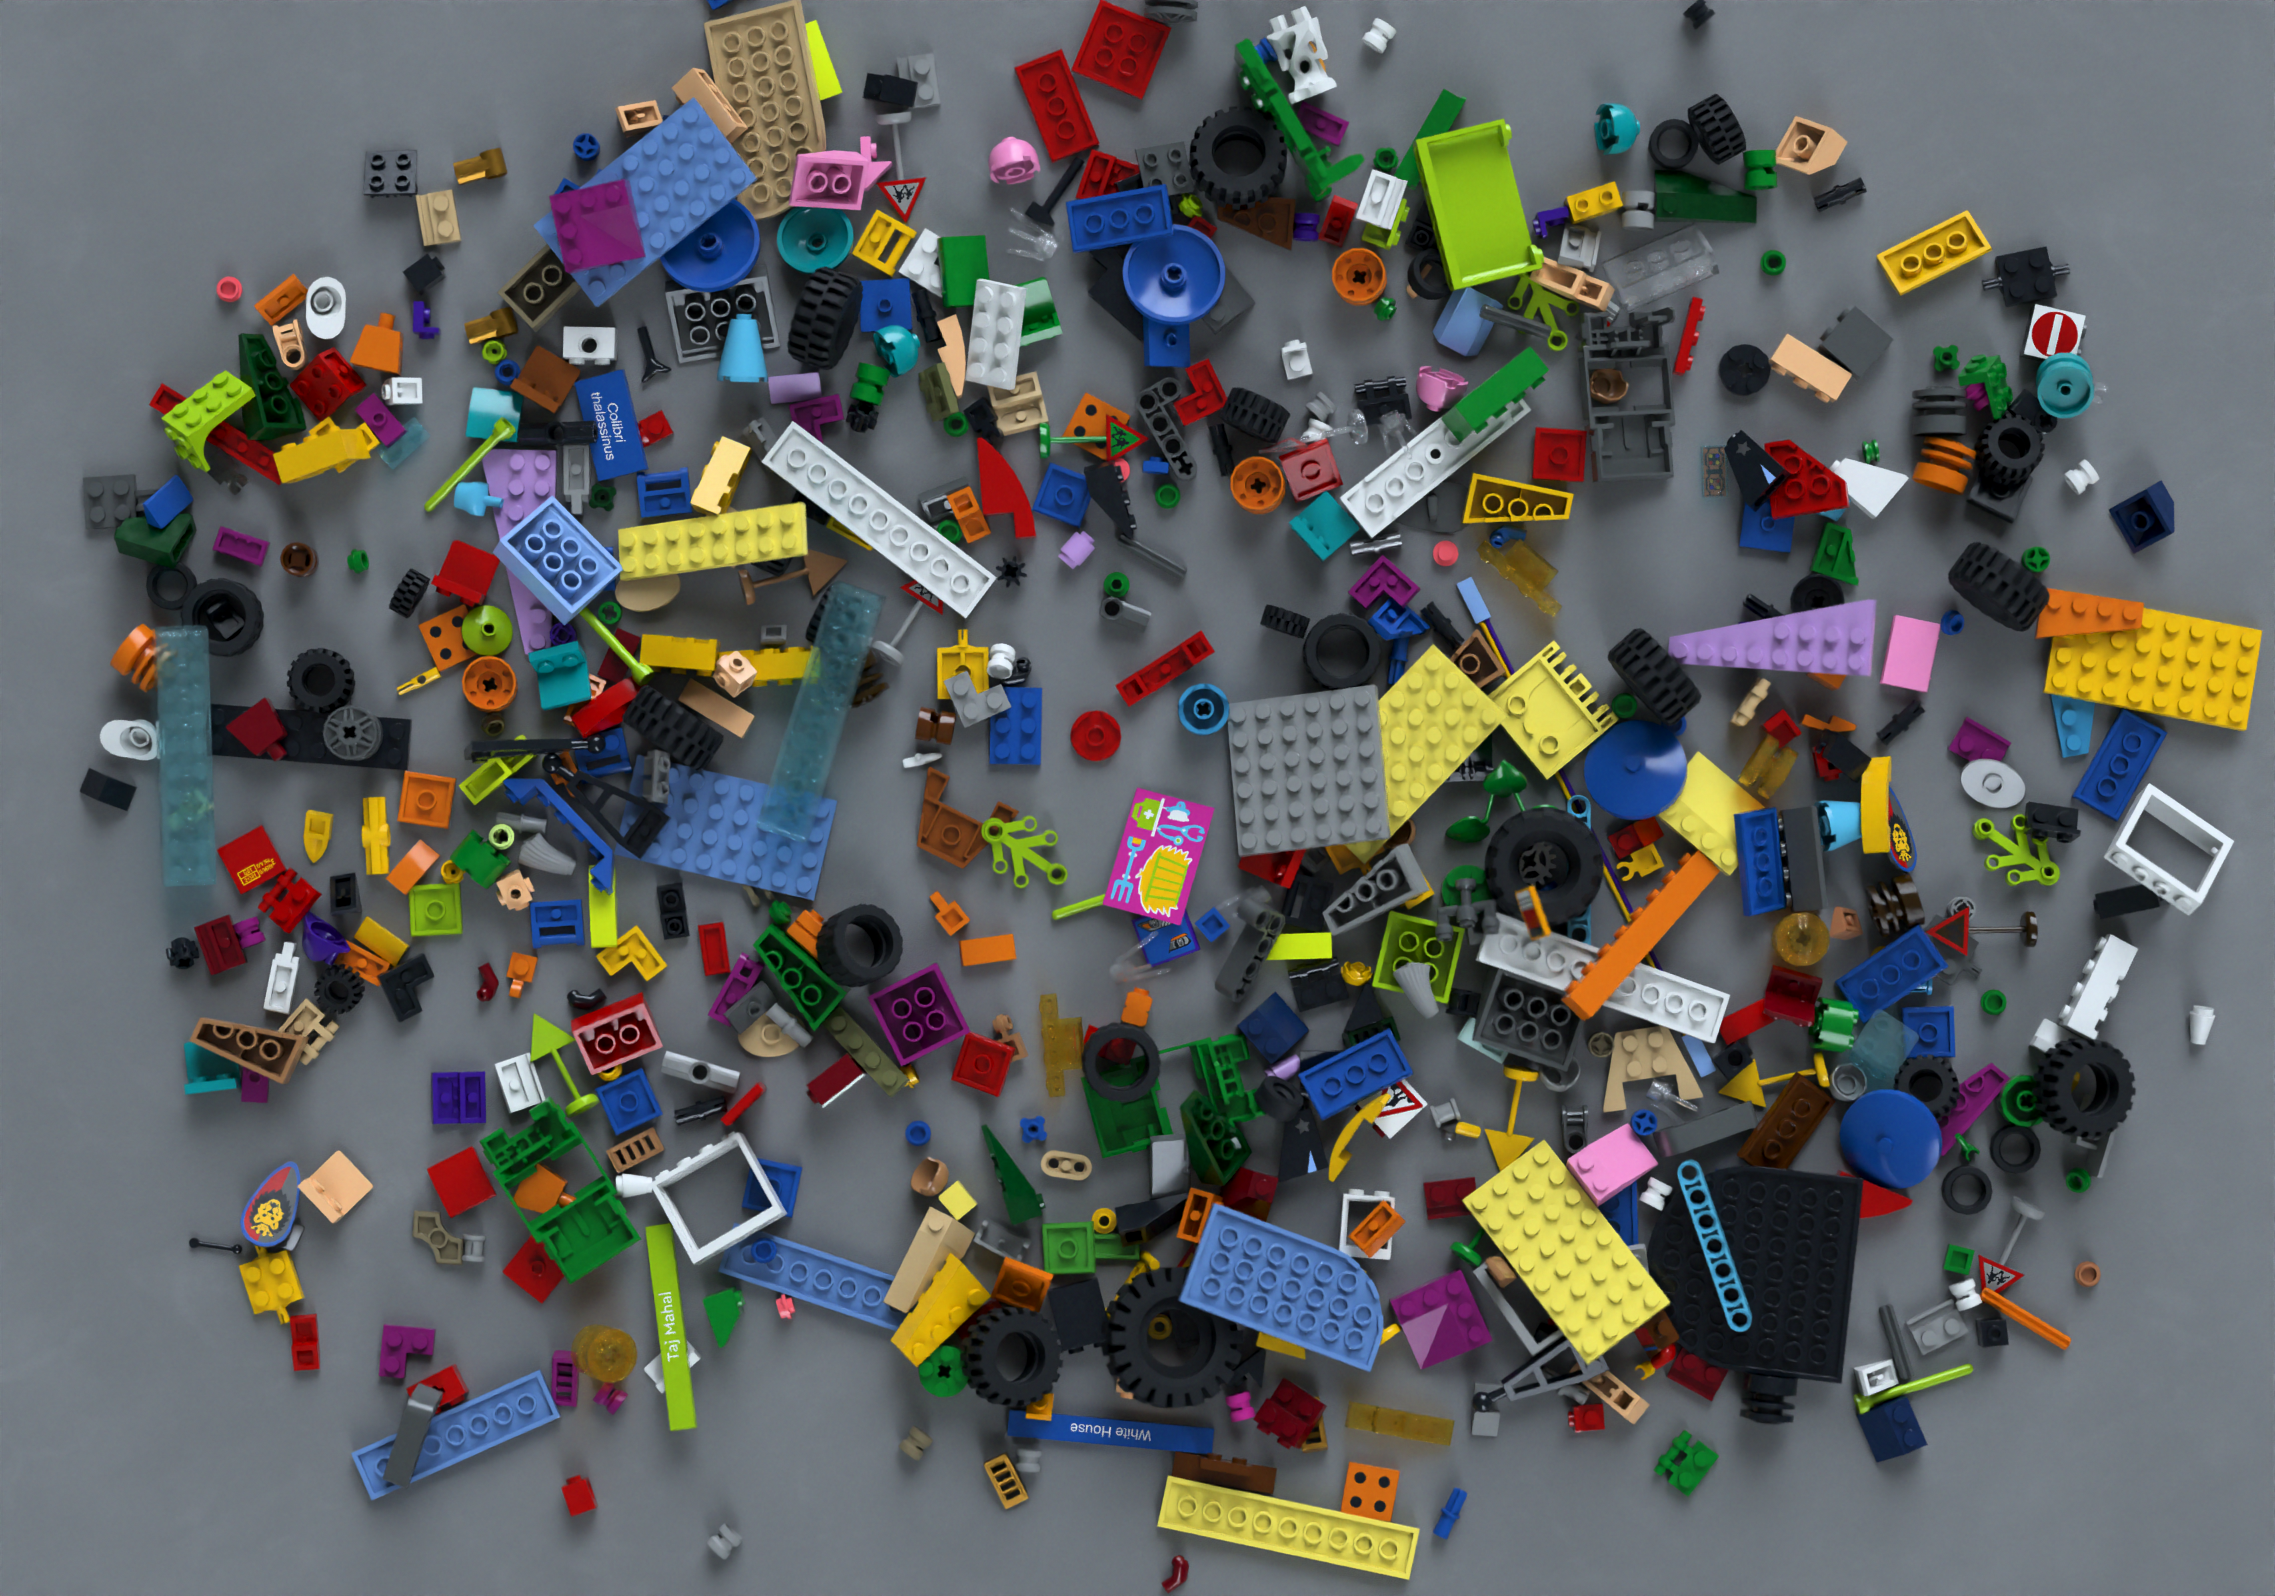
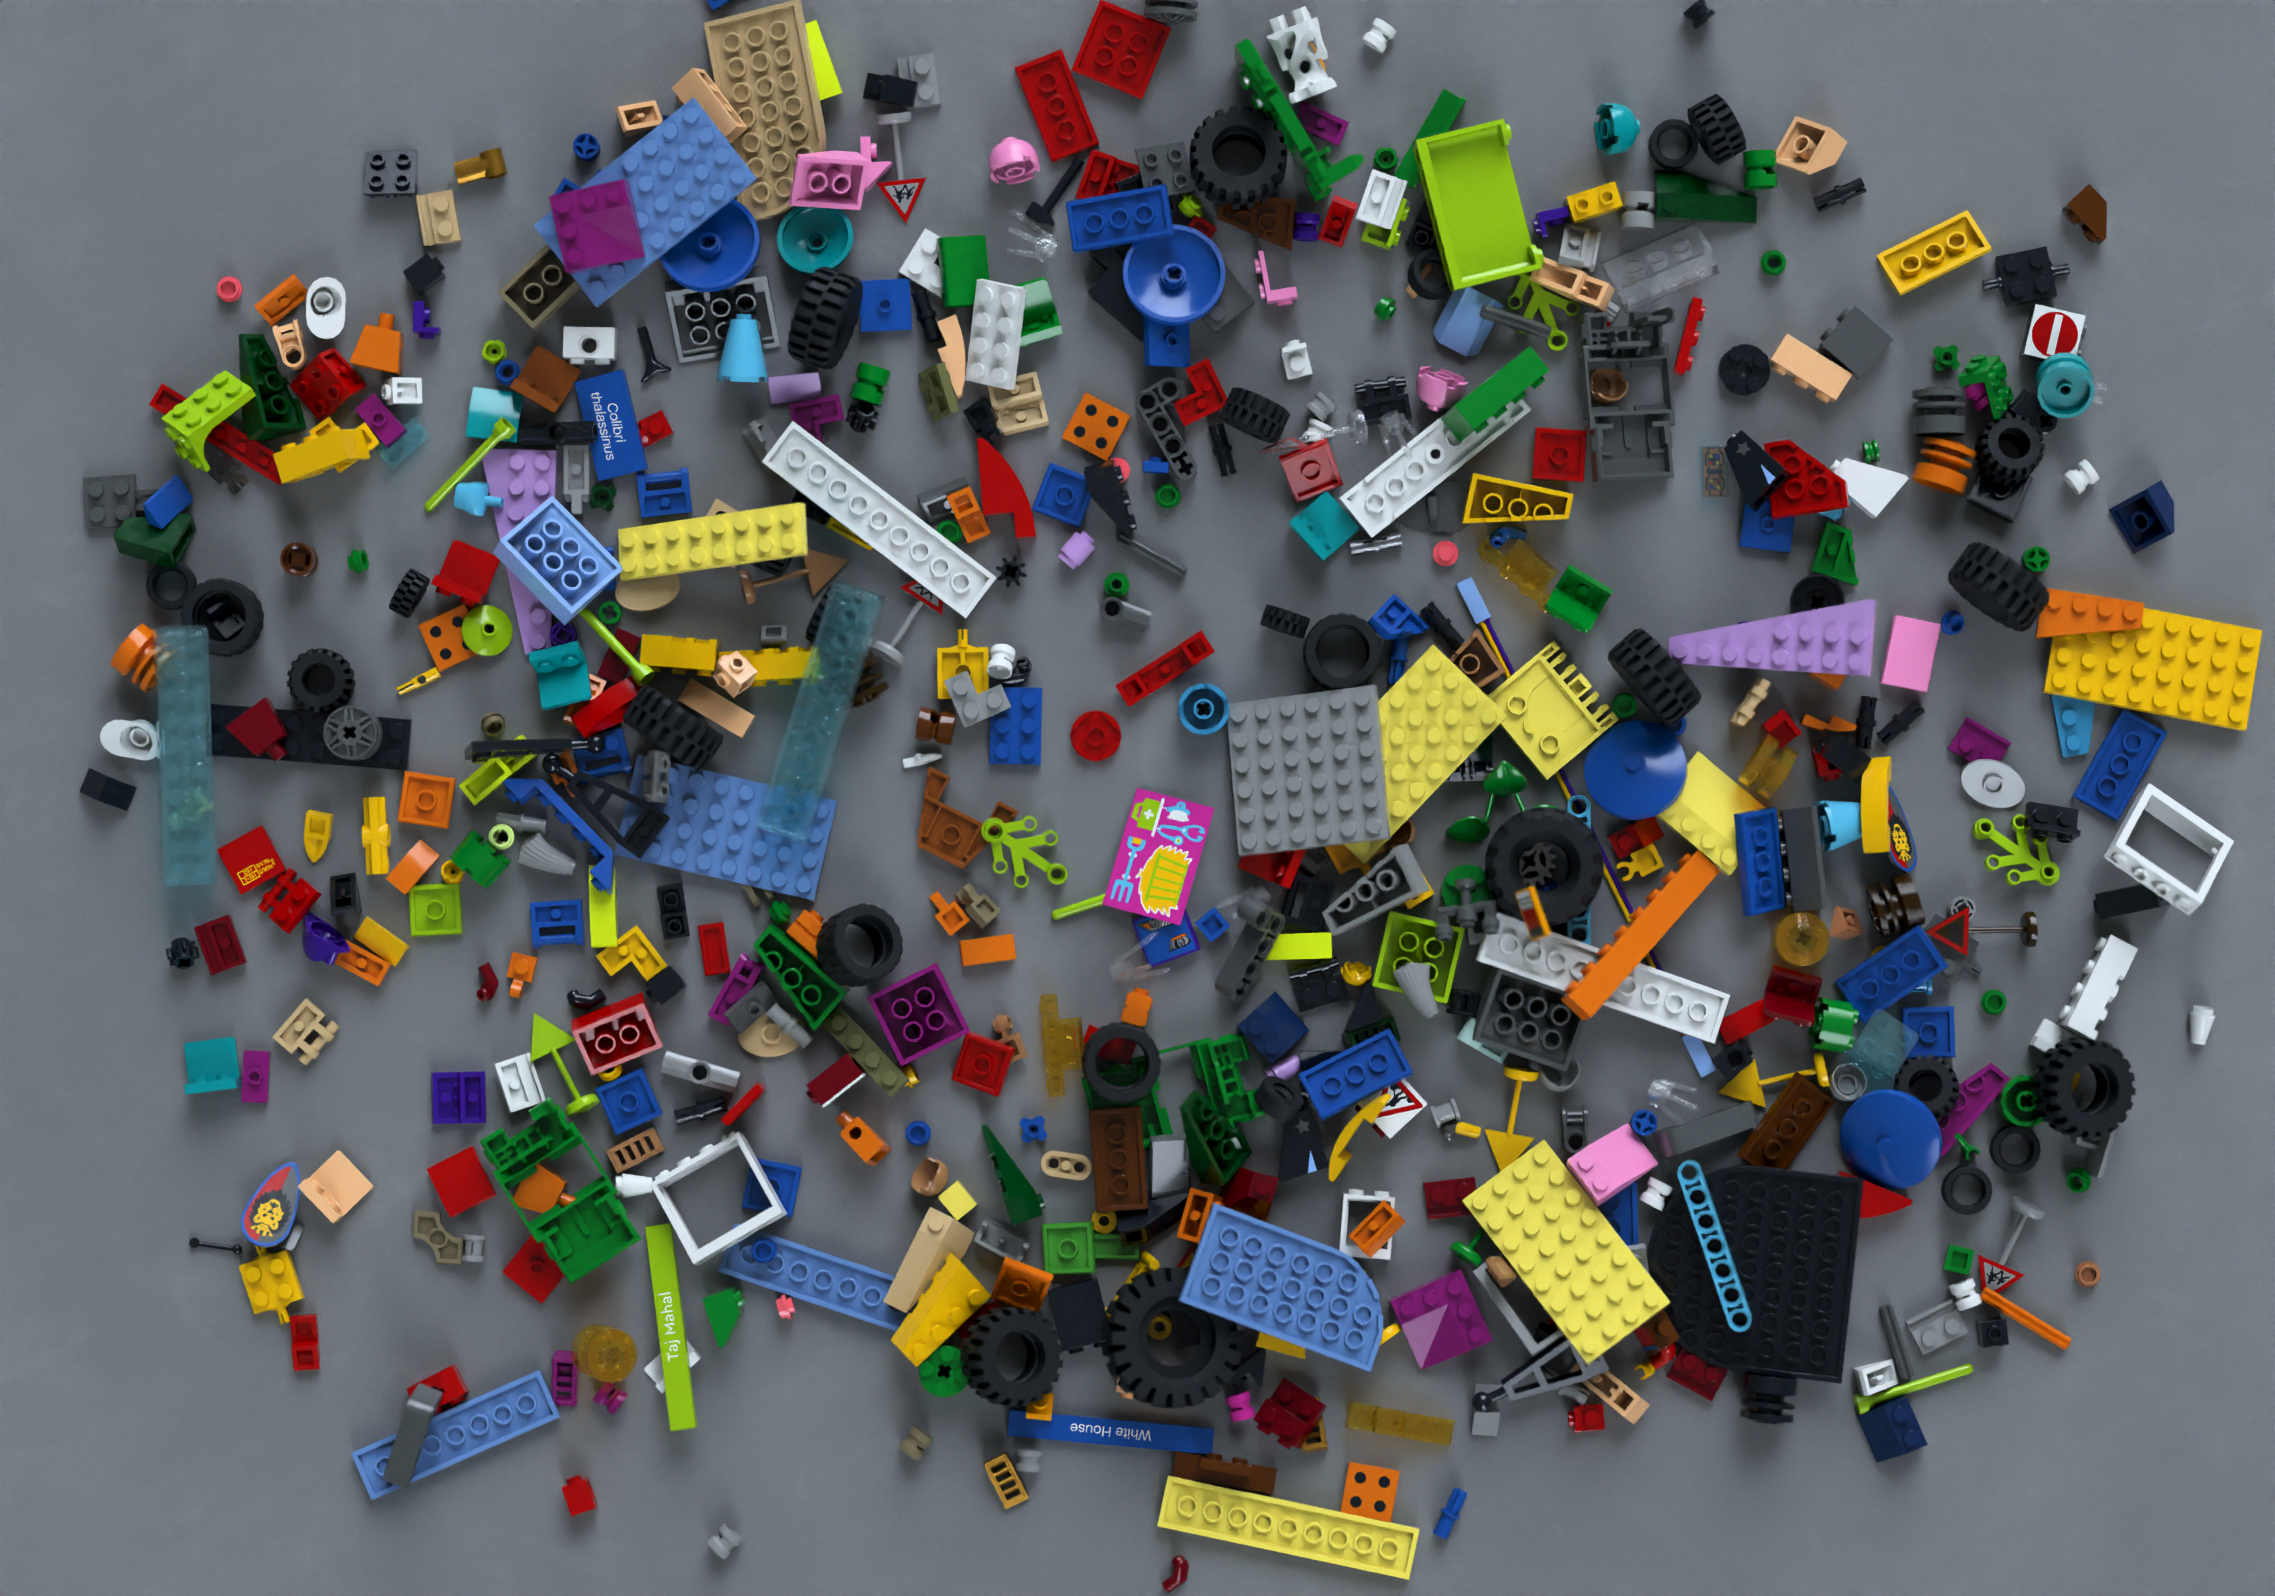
(241, 546): magenta plate -> none
(249, 932): magenta wheel -> none
(256, 1048): medium nougat wedge -> none
(282, 980): white hinge -> none
(348, 979): black tyre -> none
(398, 985): black plate -> none
(398, 1342): magenta plate -> none
(482, 671): orange wheel -> none
(498, 324): pearl gold piece -> none
(513, 881): light nougat brick -> none
(665, 986): none -> black brick
(721, 477): yellow wedge -> none
(869, 1145): none -> orange torso
(876, 239): yellow plate -> none
(898, 348): teal cylinder -> none
(956, 432): green plate -> none
(980, 907): none -> dark tan plate
(1118, 439): green piece -> none
(1118, 1159): none -> reddish brown tile
(1245, 477): orange wheel -> none
(1266, 51): blue wheel -> none
(1281, 296): none -> bright pink bracket
(1362, 262): orange wheel -> none
(1381, 579): magenta plate -> none
(1577, 599): none -> green bracket
(1600, 1044): dark tan wheel -> none
(1646, 1055): tan wing -> none
(1691, 1468): green plate -> none
(1760, 608): black axle -> none
(1866, 722): none -> black pin
(2090, 213): none -> reddish brown slope

